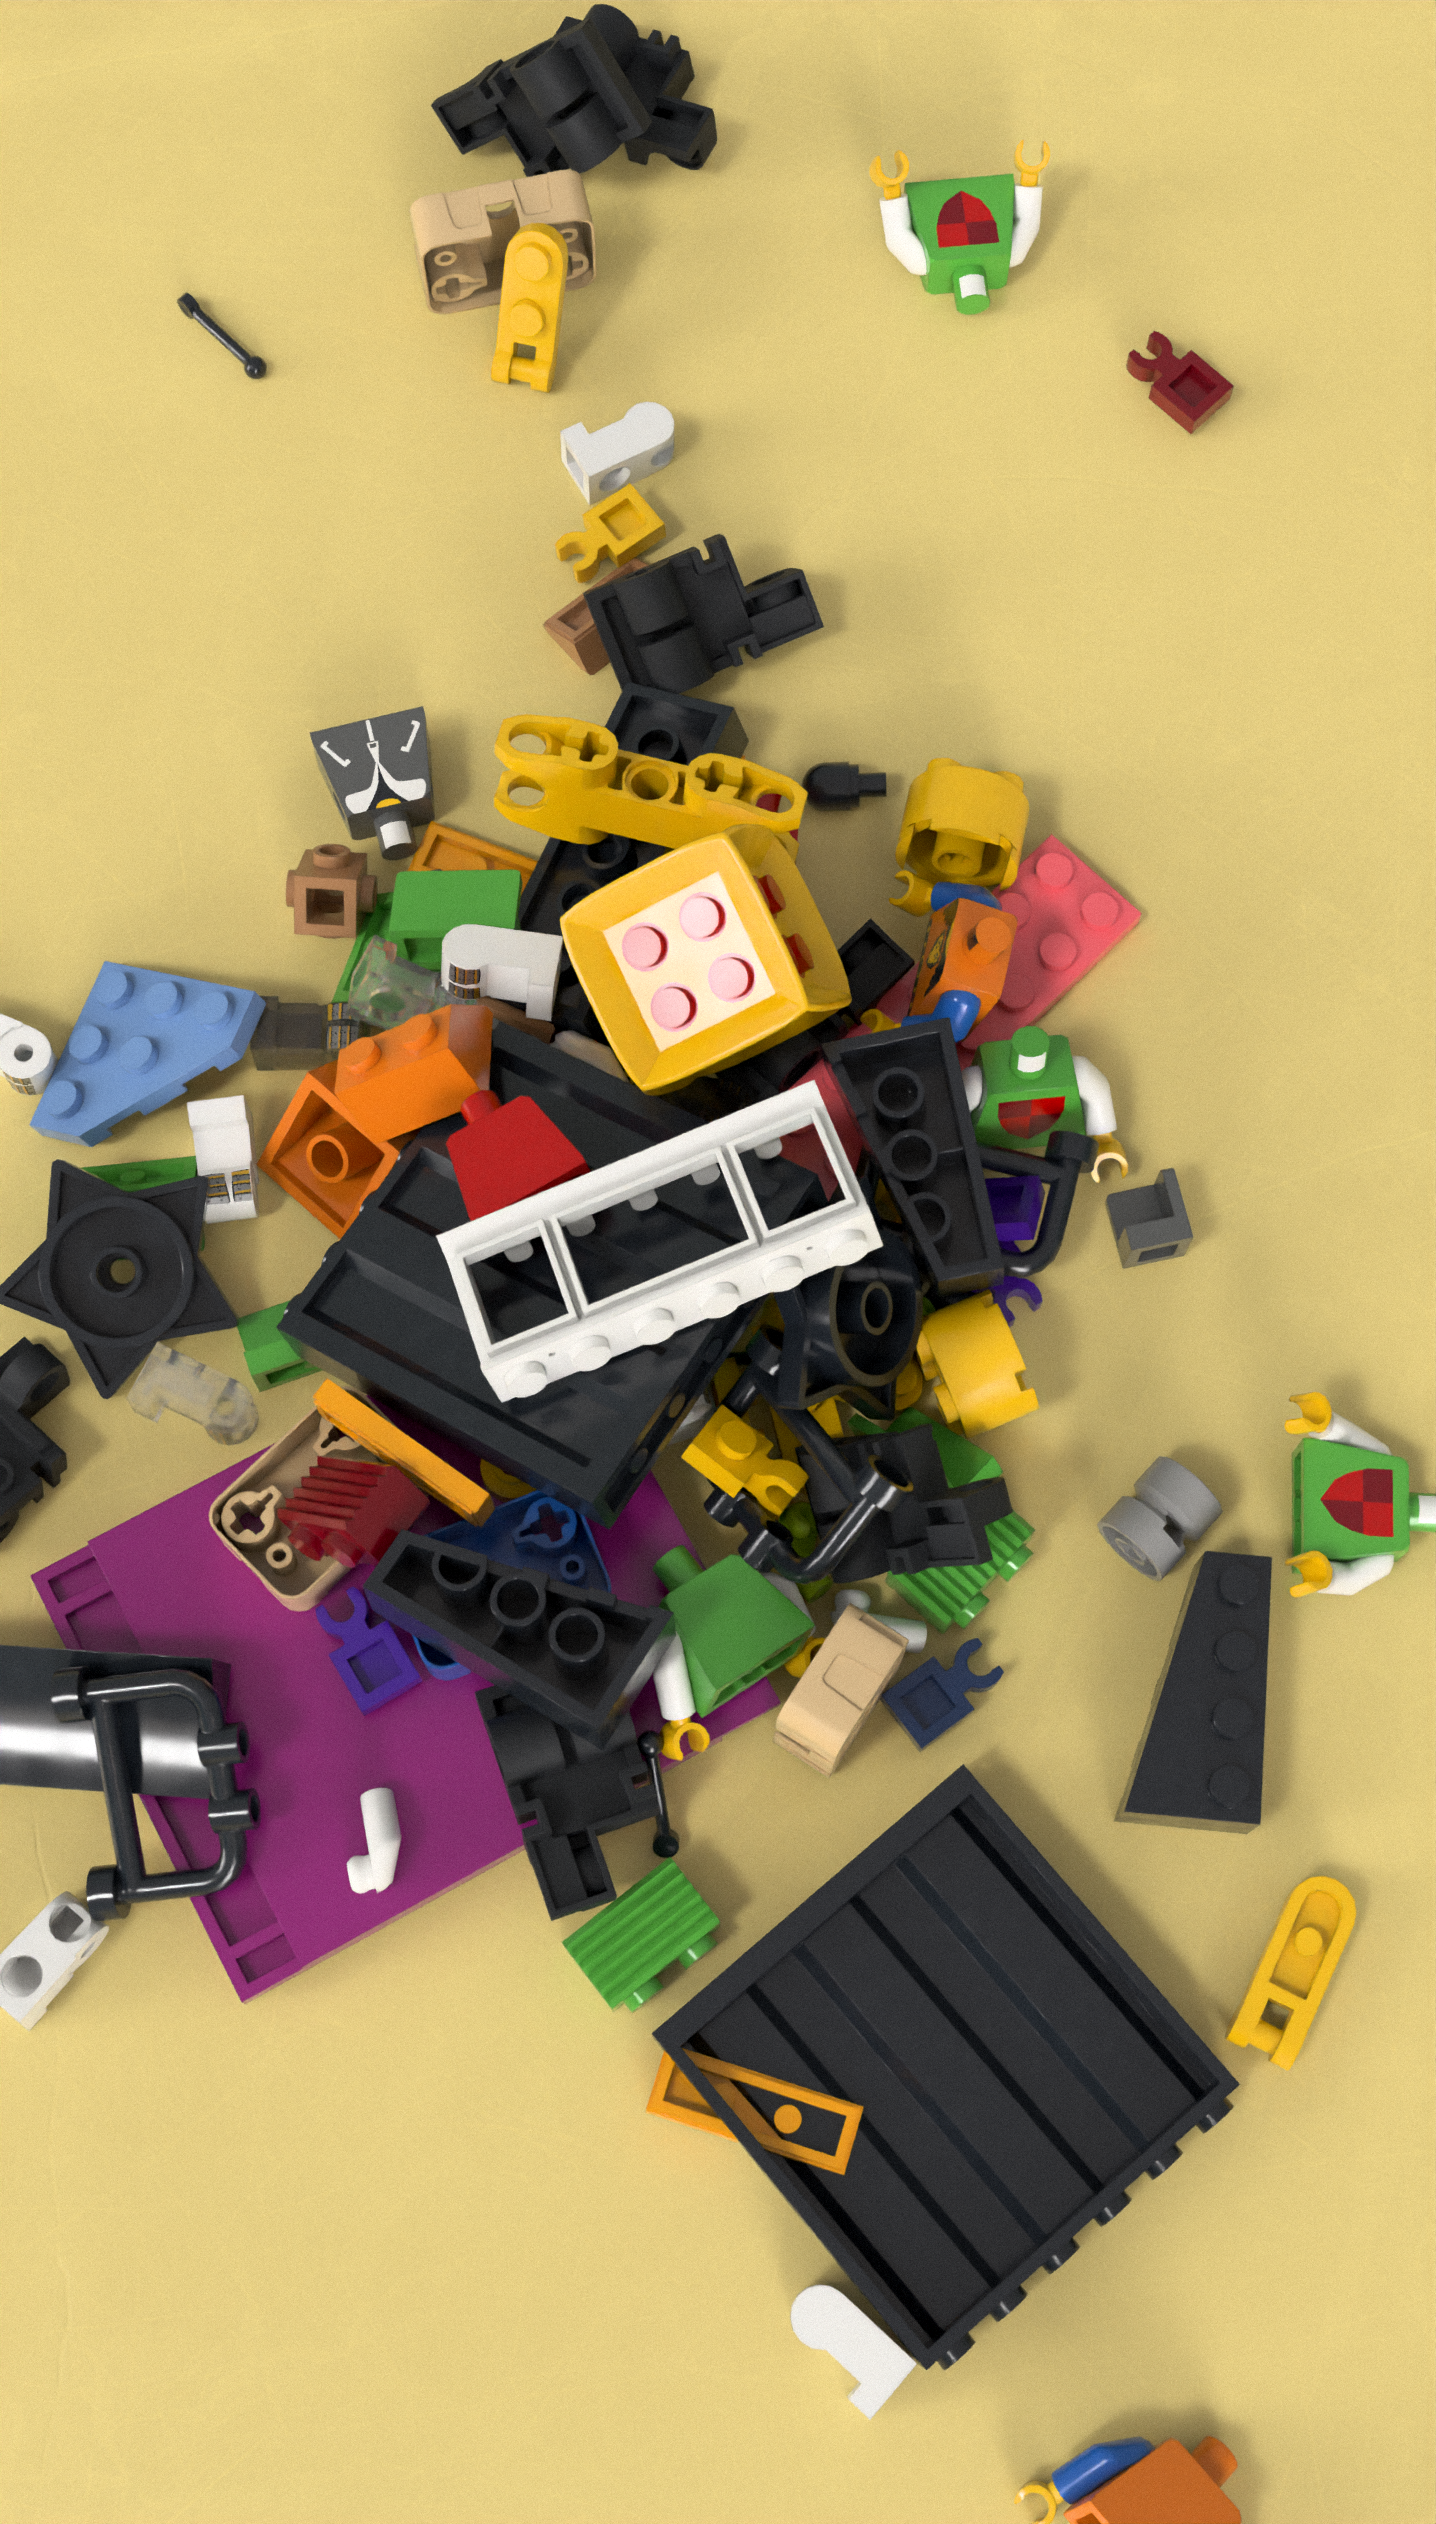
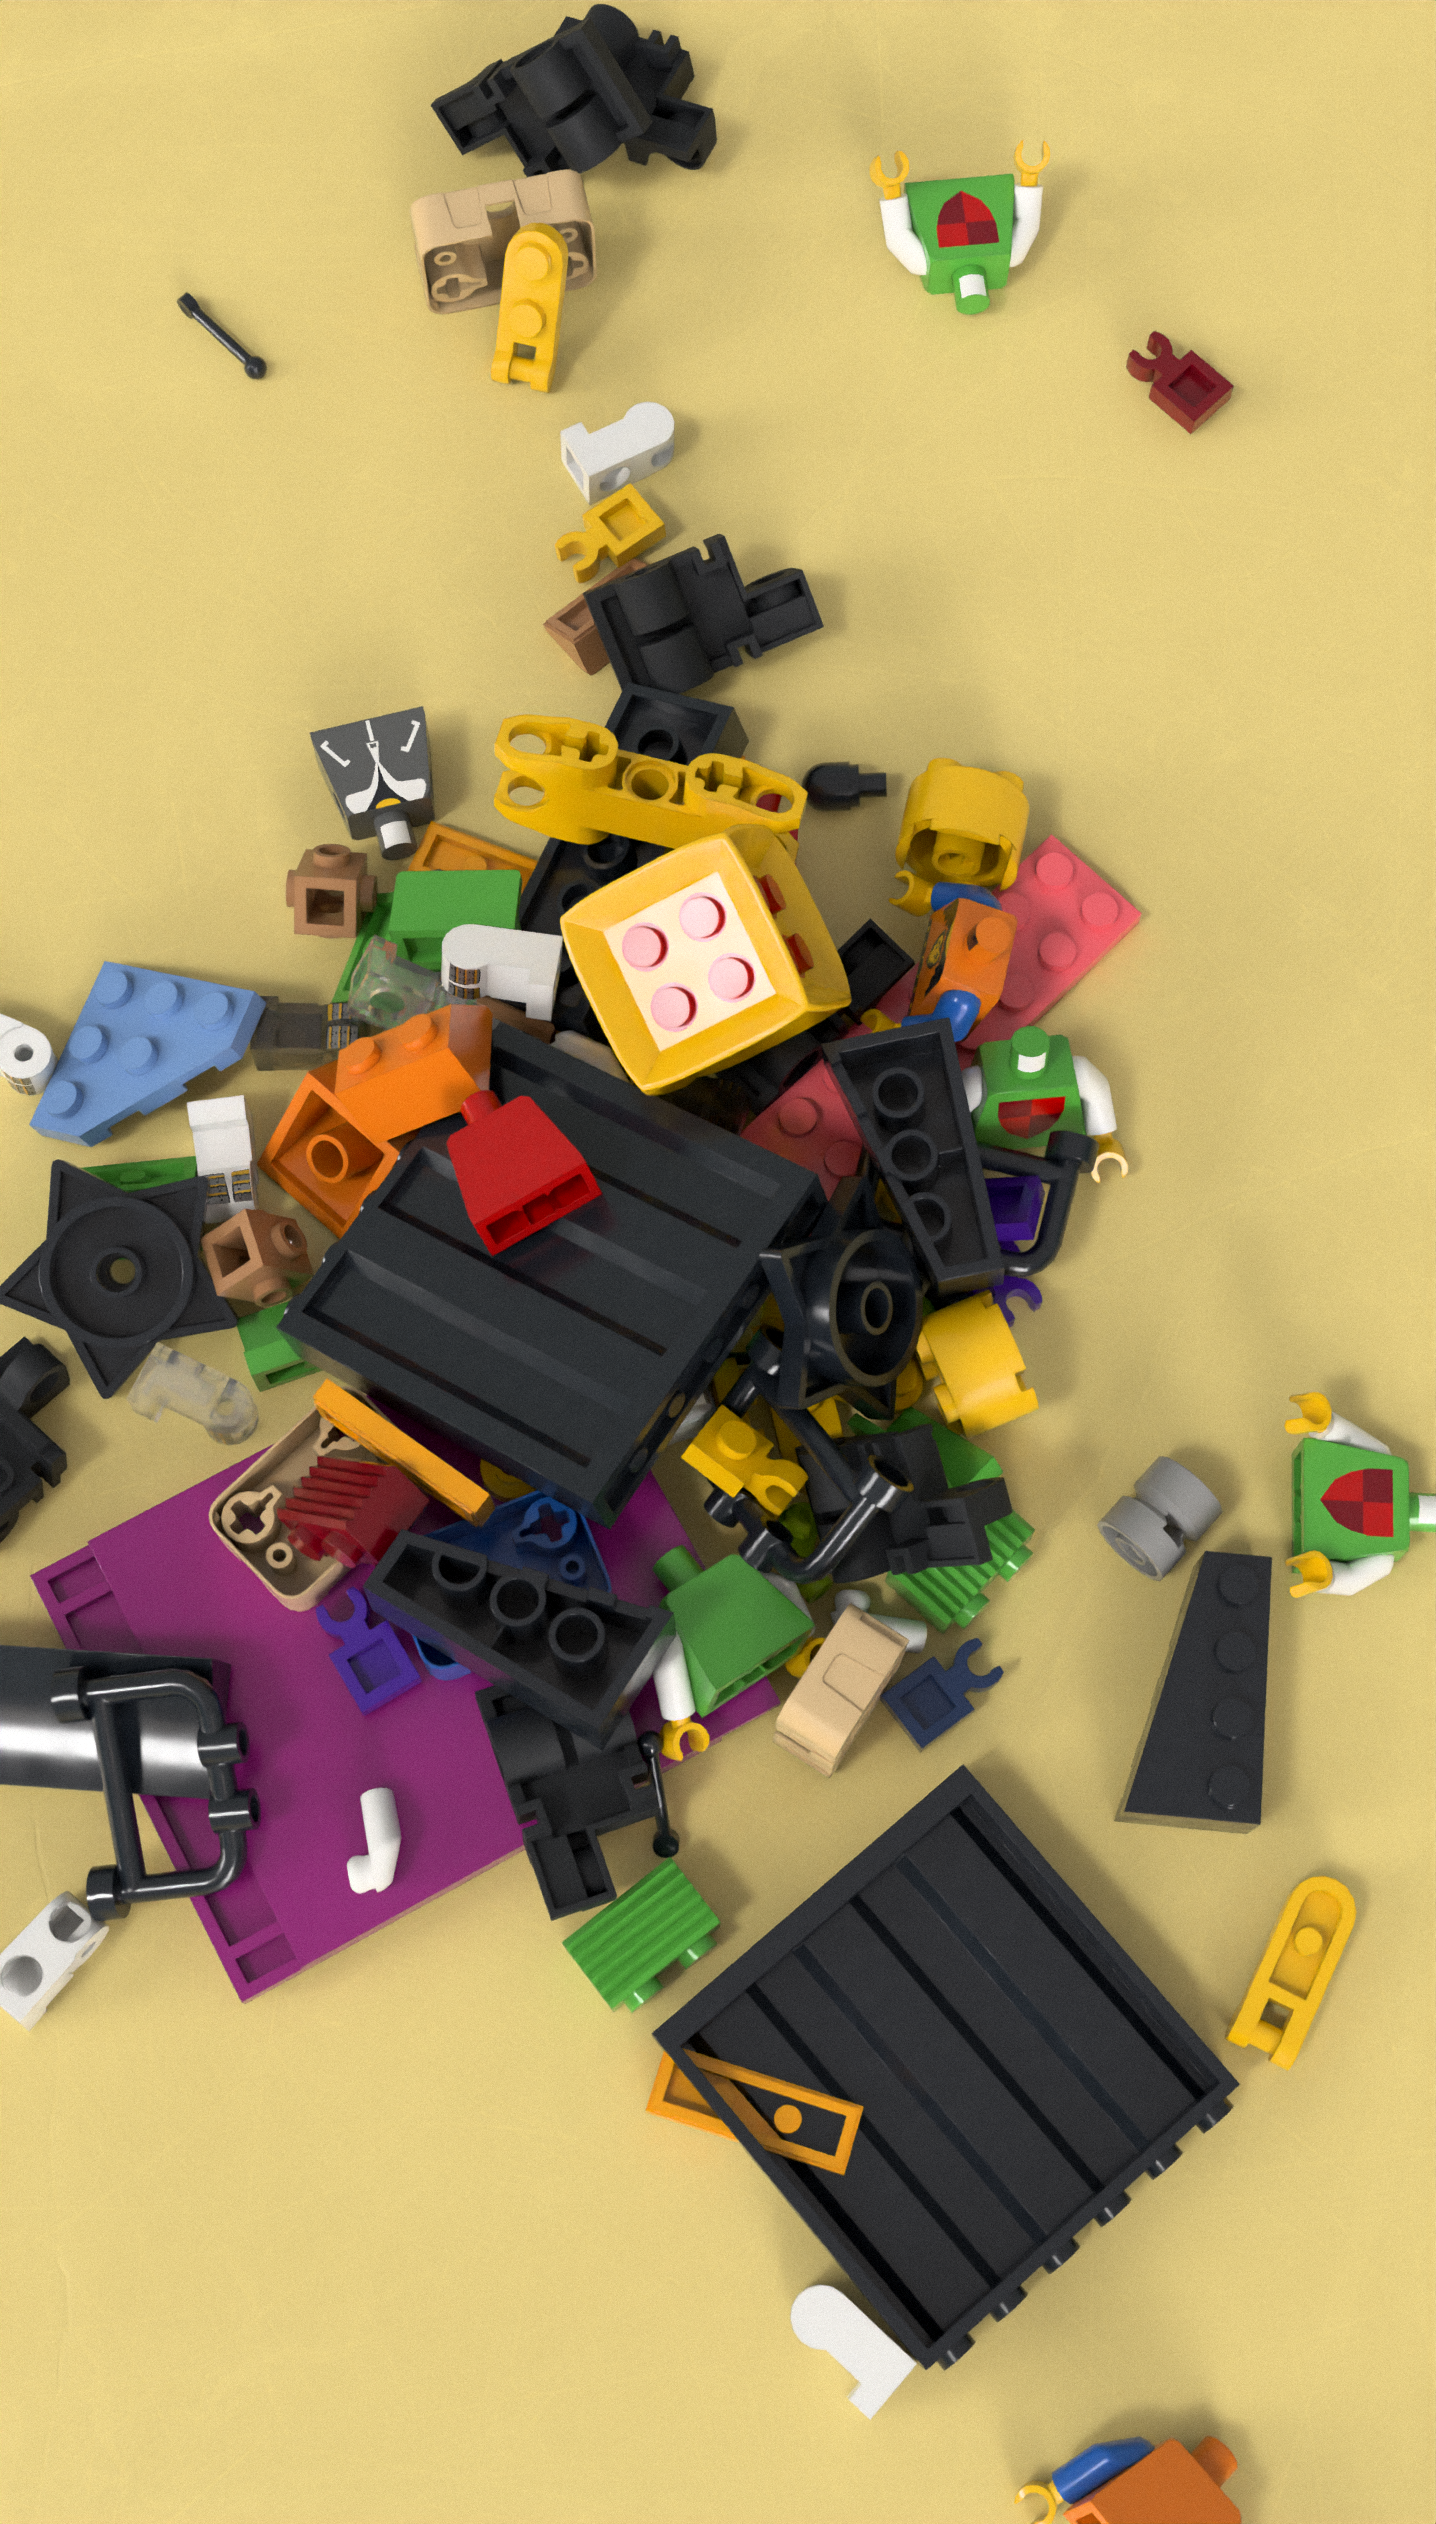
(257, 1257): none -> medium nougat brick
(697, 1291): white window -> none
(1150, 1221): dark grey panel -> none

